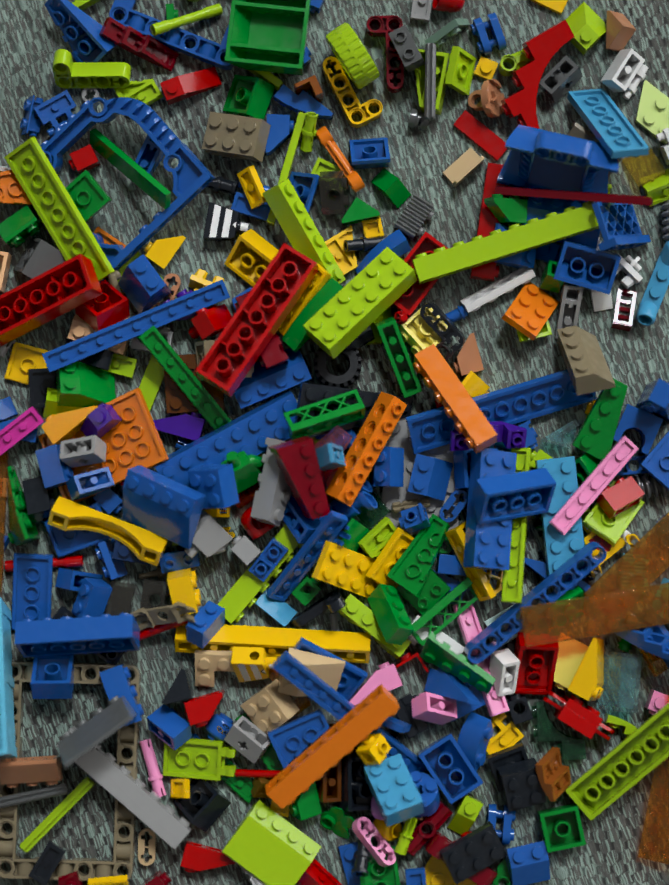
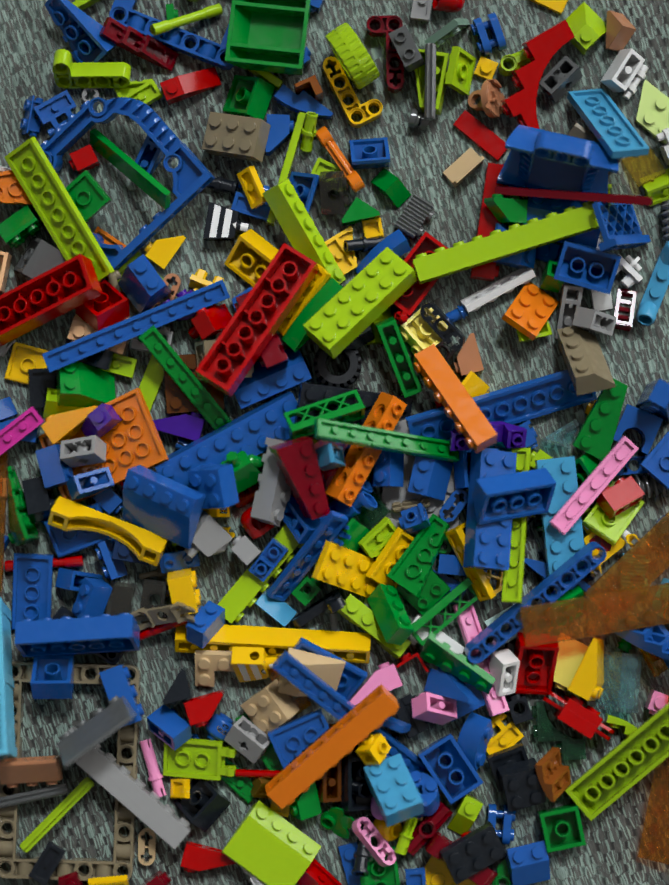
(384, 440): none -> green tile
(594, 320): none -> light grey brick

